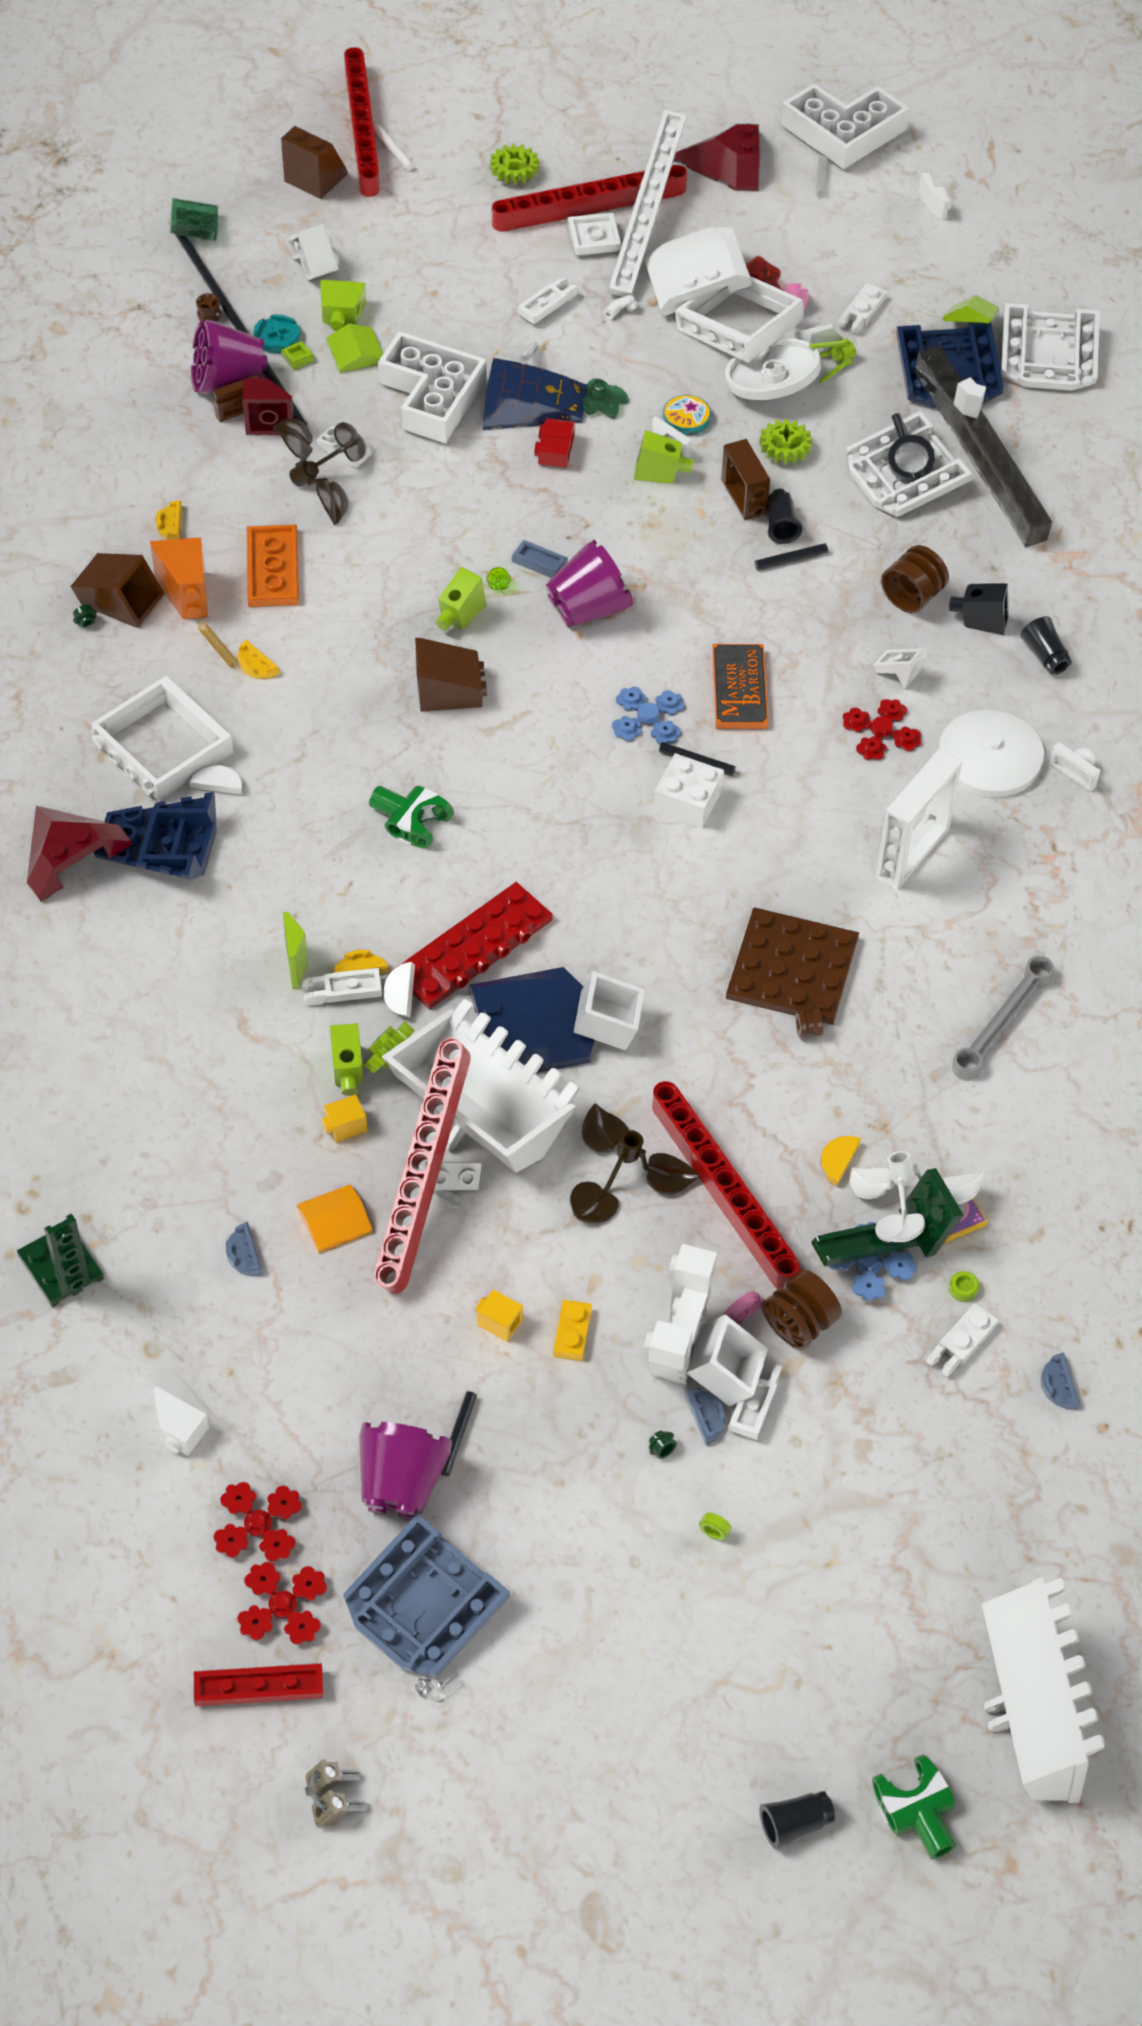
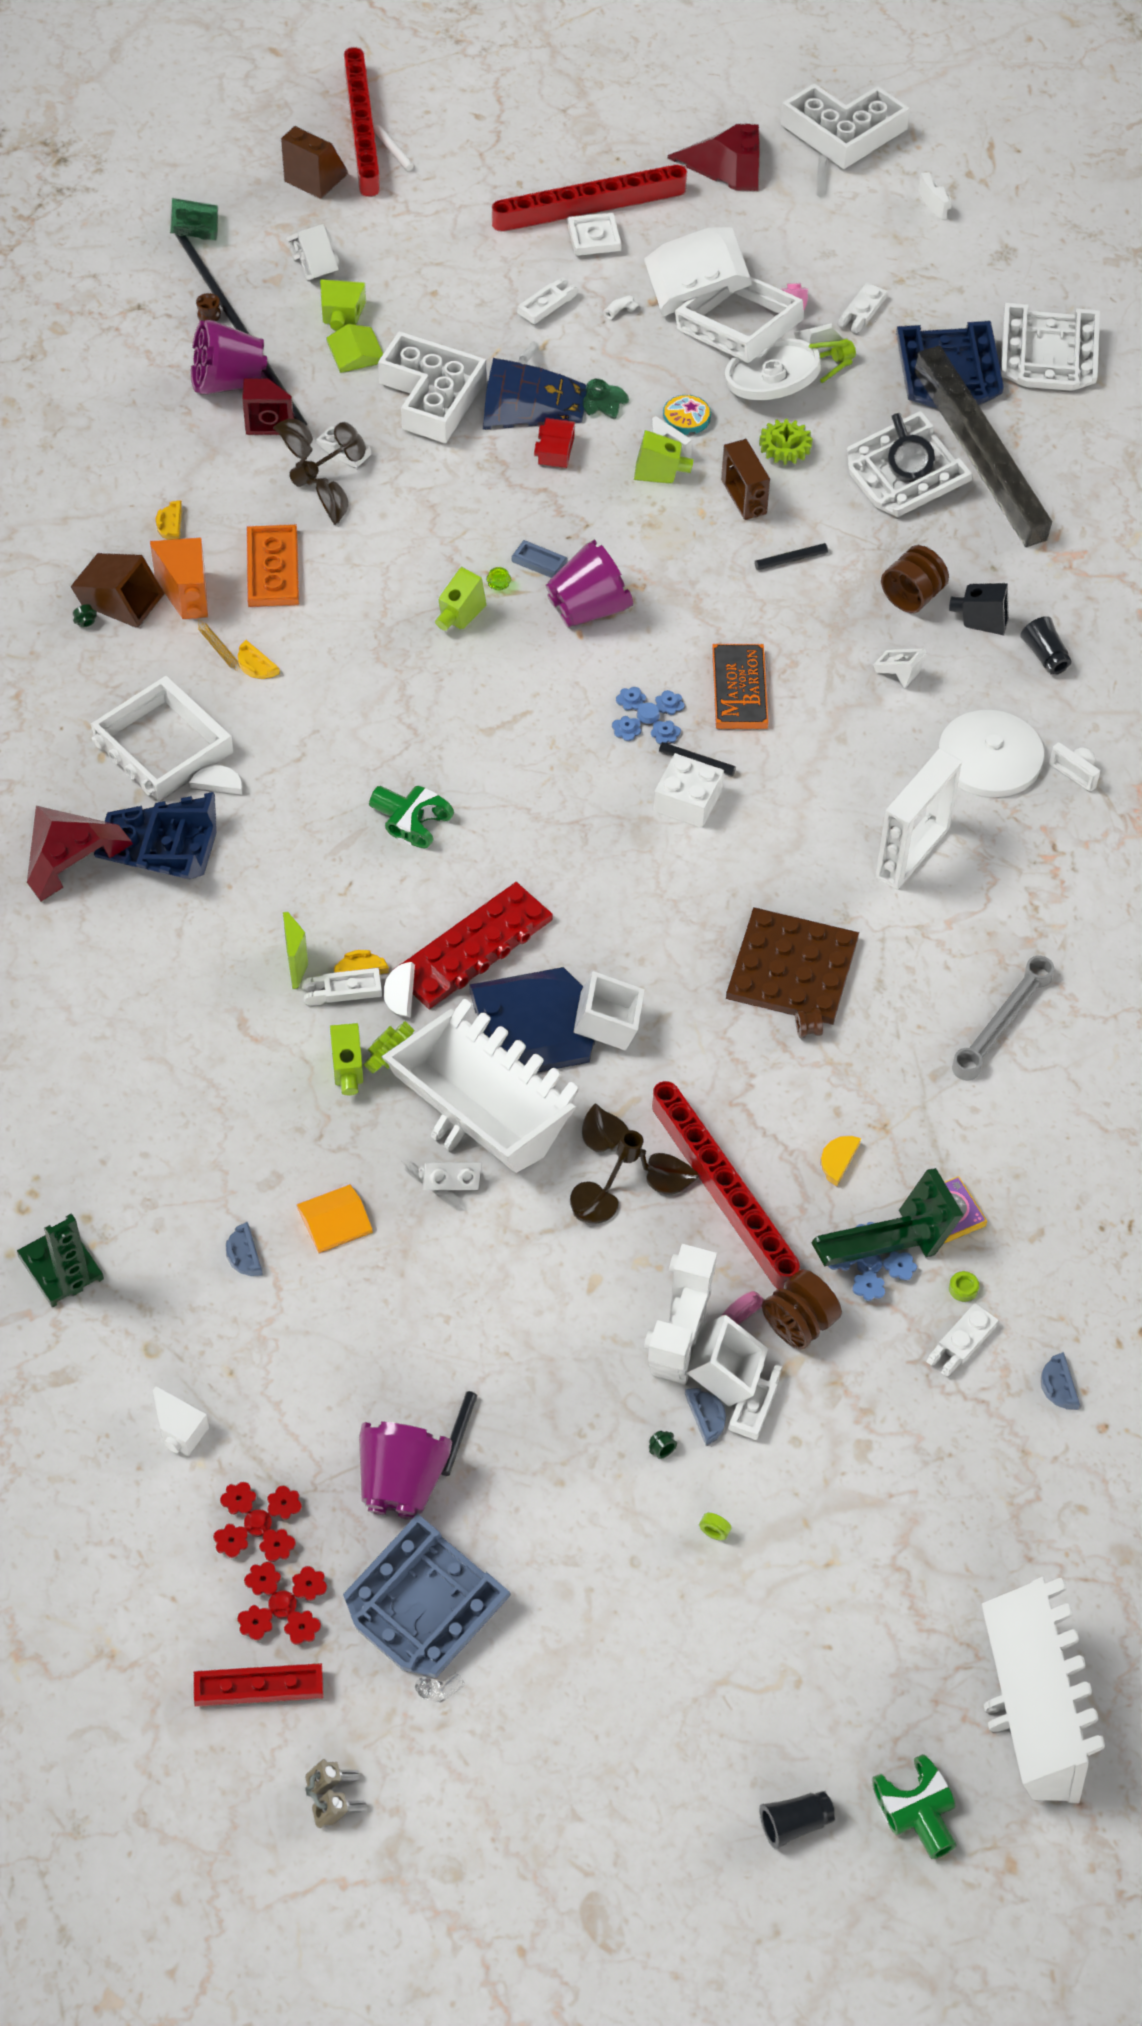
(229, 400): reddish brown plate -> none
(277, 332): teal tile -> none
(297, 355): lime tile -> none
(344, 1118): yellow brick -> none
(426, 1178): beam -> none
(448, 676): reddish brown slope -> none
(499, 1315): yellow brick -> none
(514, 164): lime gear -> none
(572, 1330): yellow plate -> none
(647, 204): white plate -> none
(764, 271): clear red piece -> none
(782, 518): black plant -> none
(875, 1181): white plant -> none
(881, 727): red plant -> none
(969, 397): white piece -> none
(972, 310): lime slope -> none

